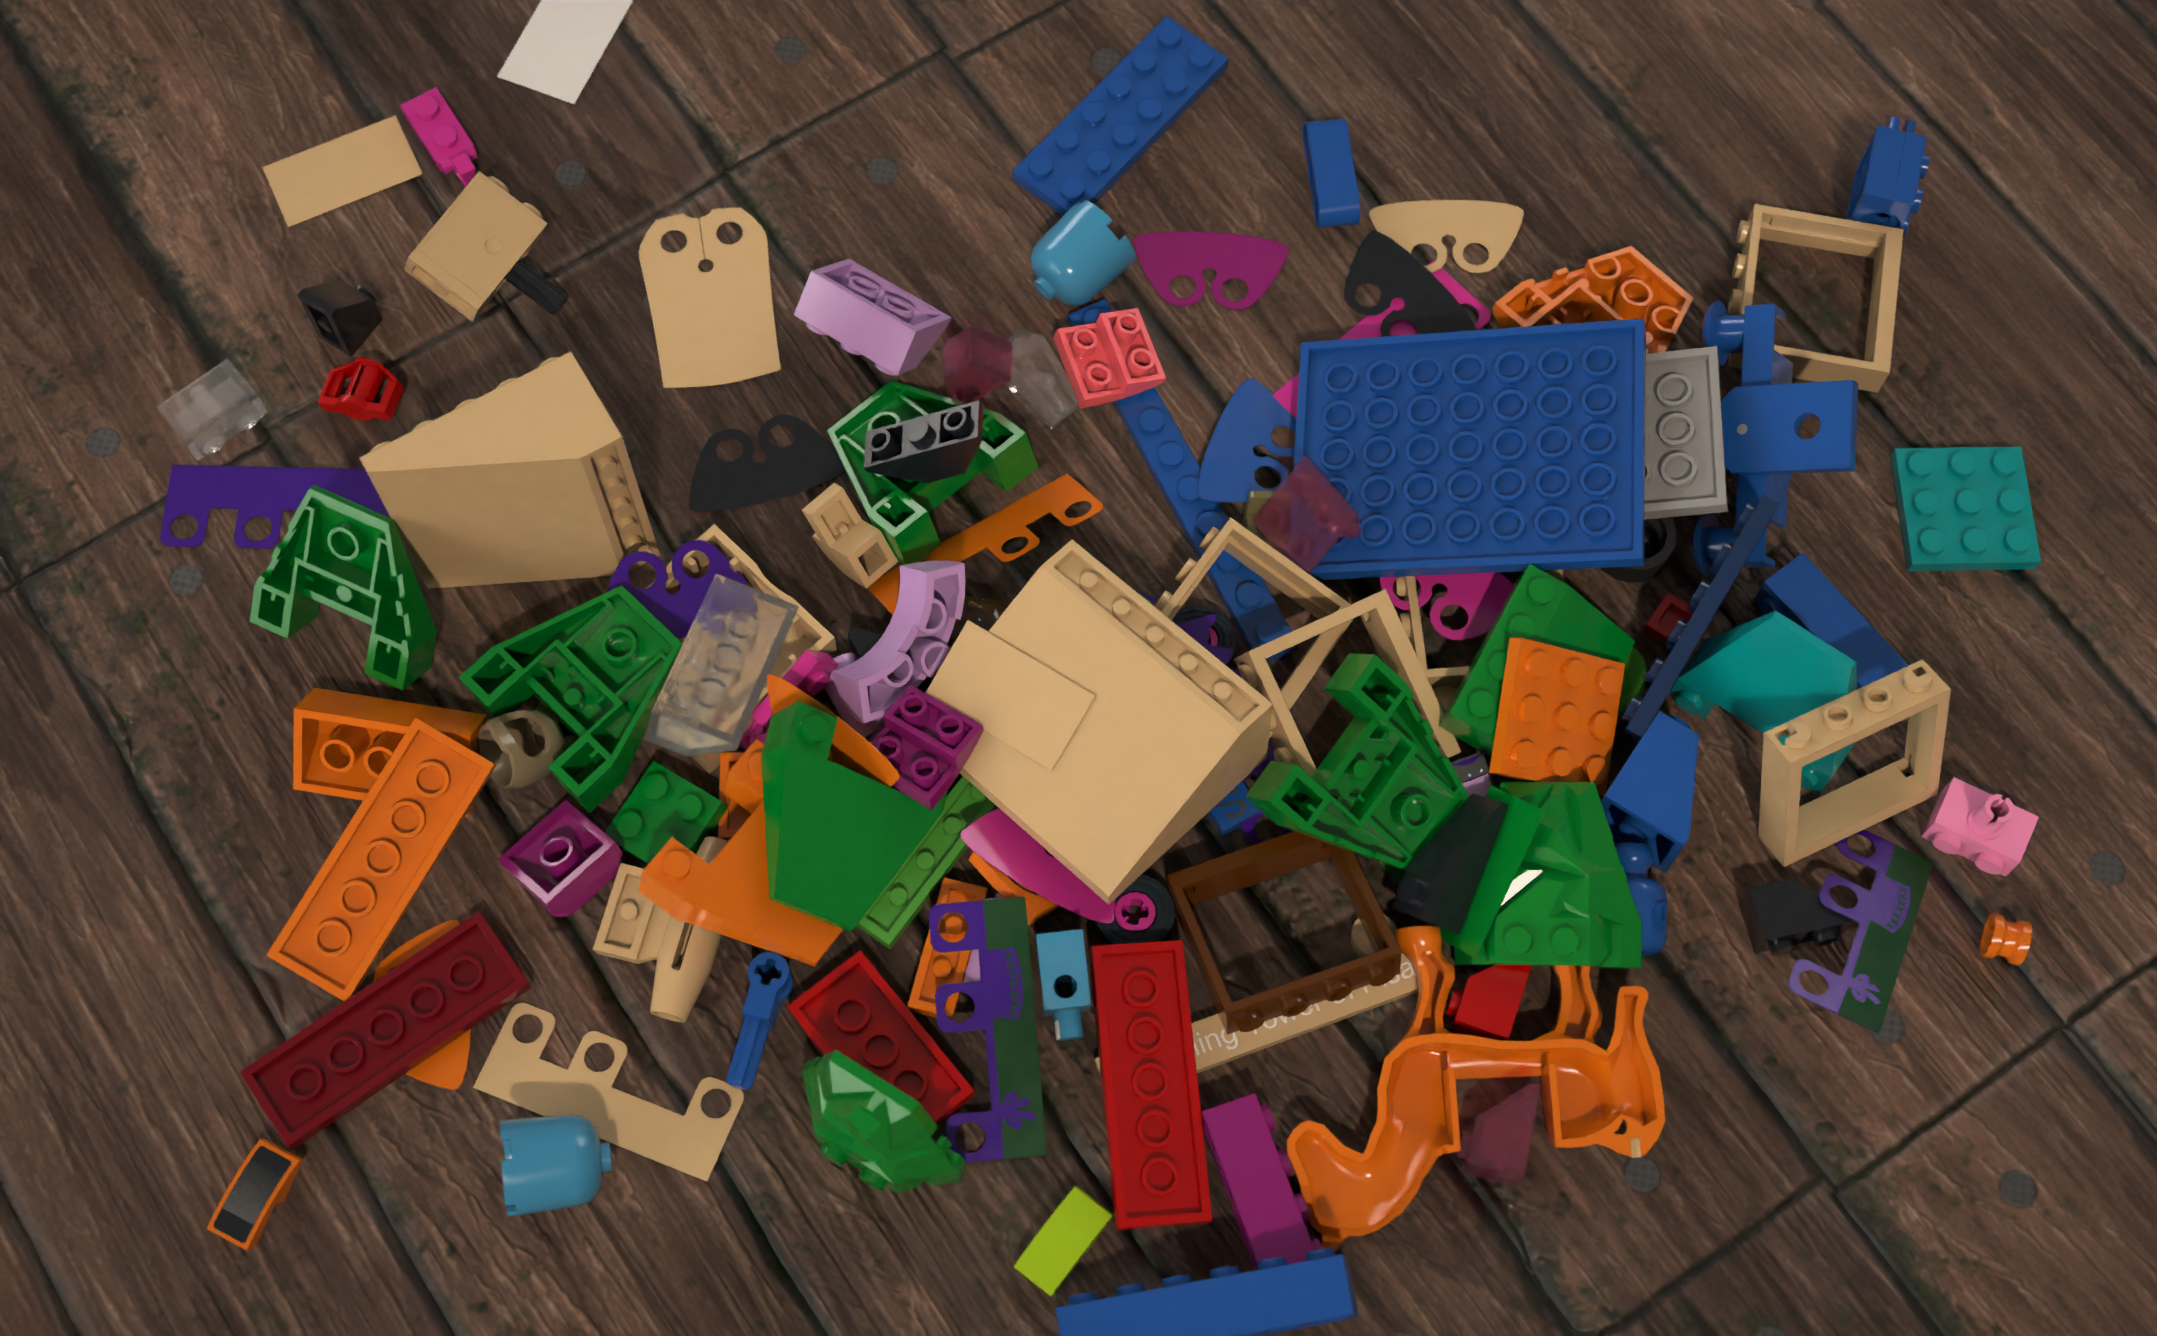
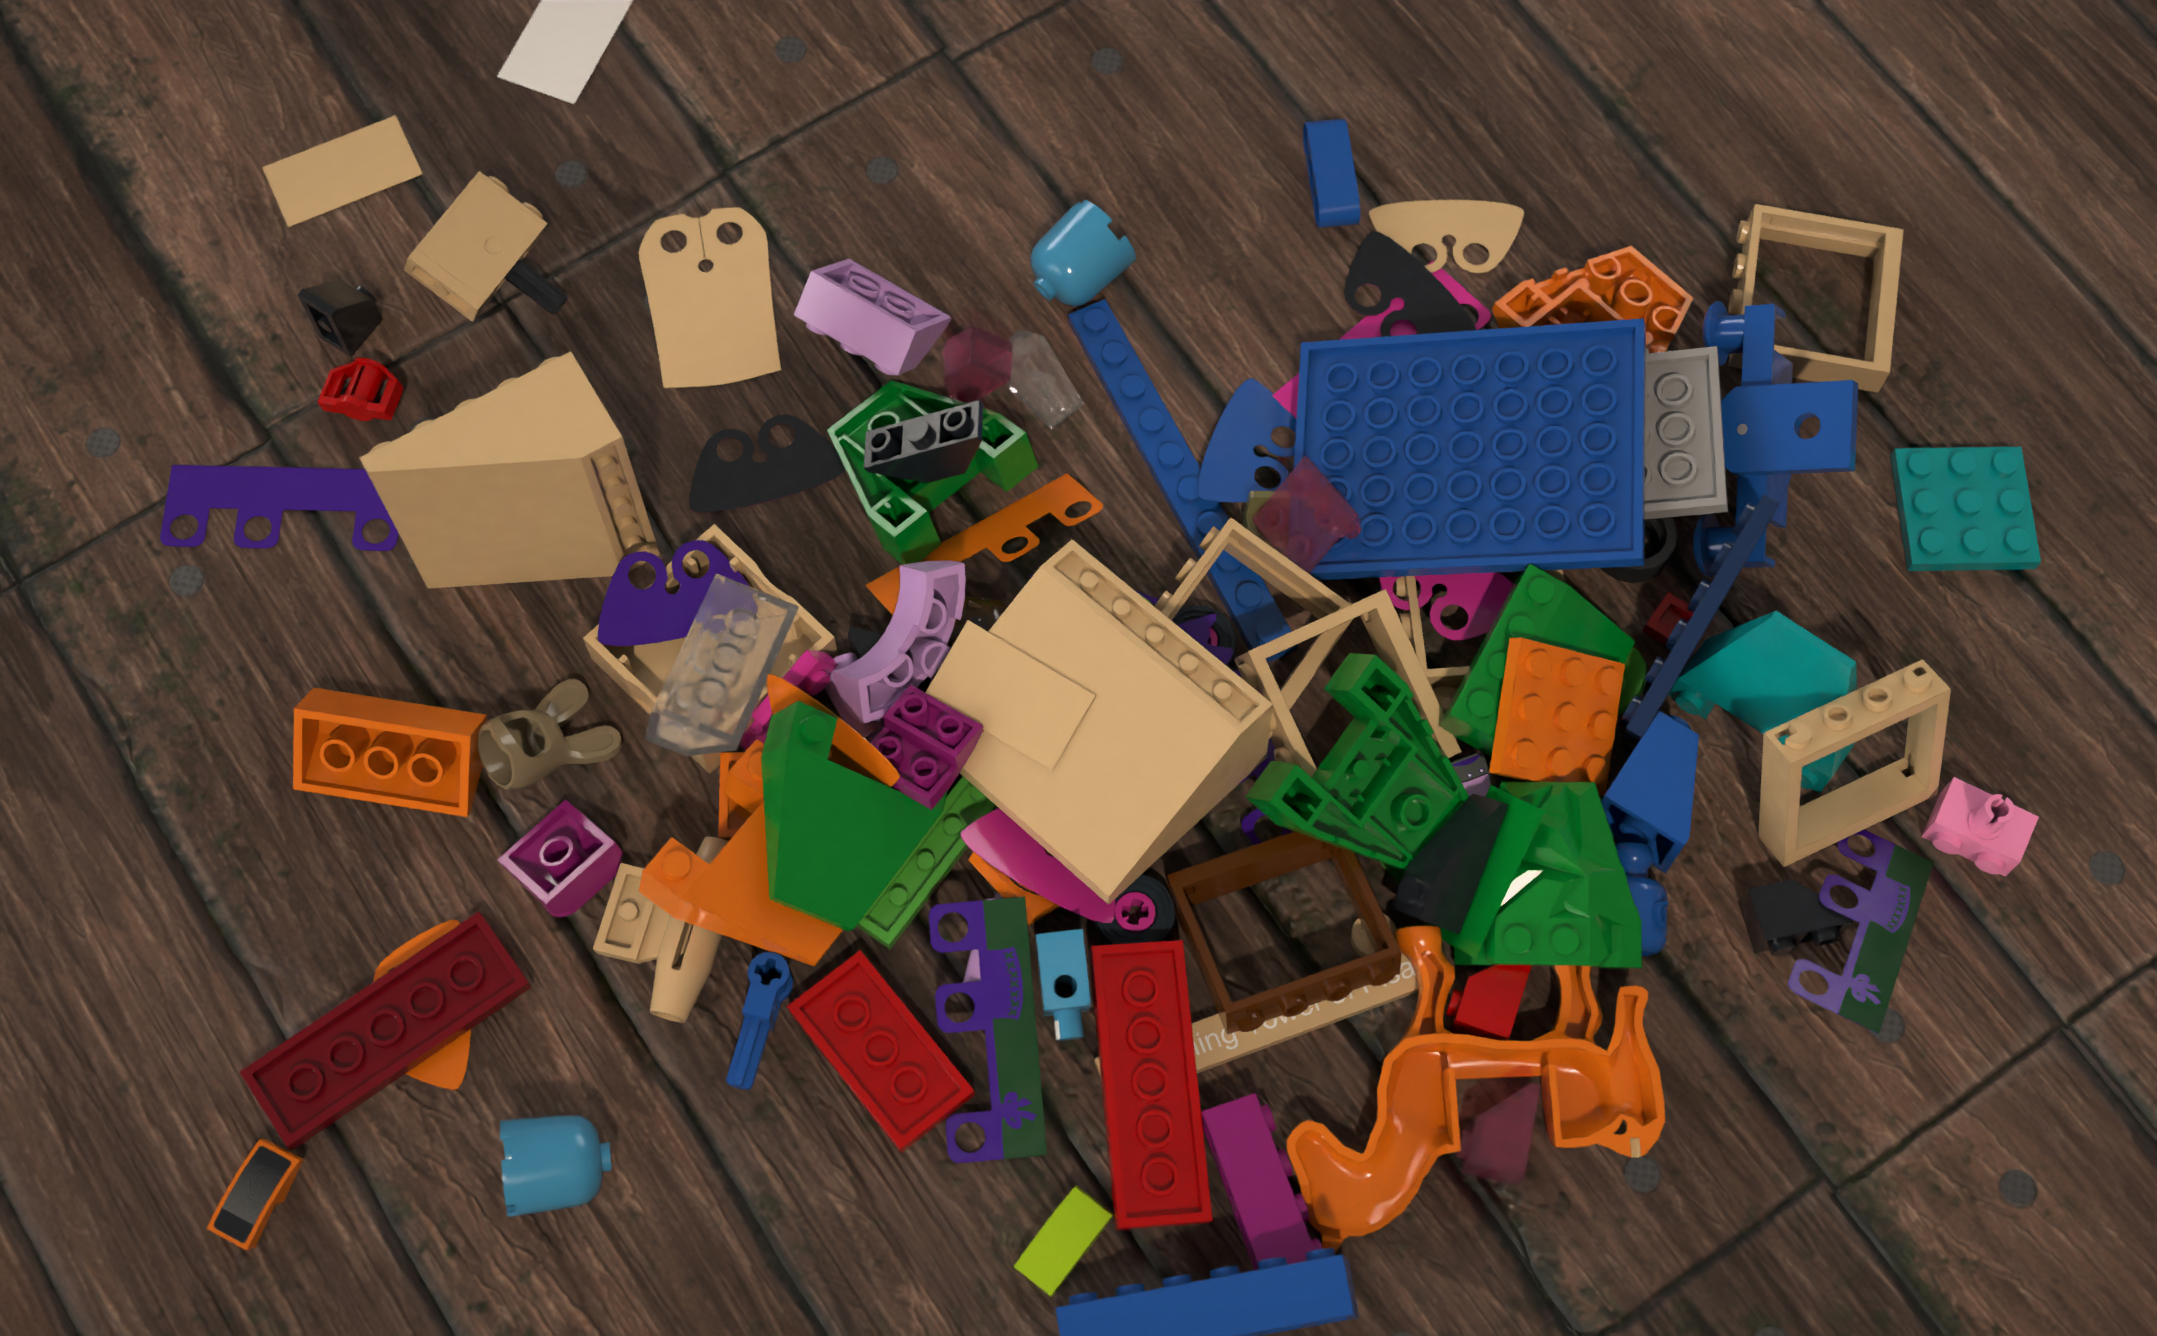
(212, 410): clear brick -> none
(356, 566): green wedge -> none
(381, 860): orange plate -> none
(441, 134): dark pink hinge -> none
(522, 1078): tan piece -> none
(595, 673): green wedge -> none
(664, 808): green plate -> none
(847, 539): tan brick -> none
(875, 1127): green wedge -> none
(946, 967): orange plate -> none
(1109, 358): coral slope -> none
(1120, 118): blue plate -> none
(1190, 252): magenta piece -> none
(1233, 810): blue tile -> none
(1816, 605): blue brick -> none
(1888, 176): blue brick -> none
(2005, 939): orange wheel -> none

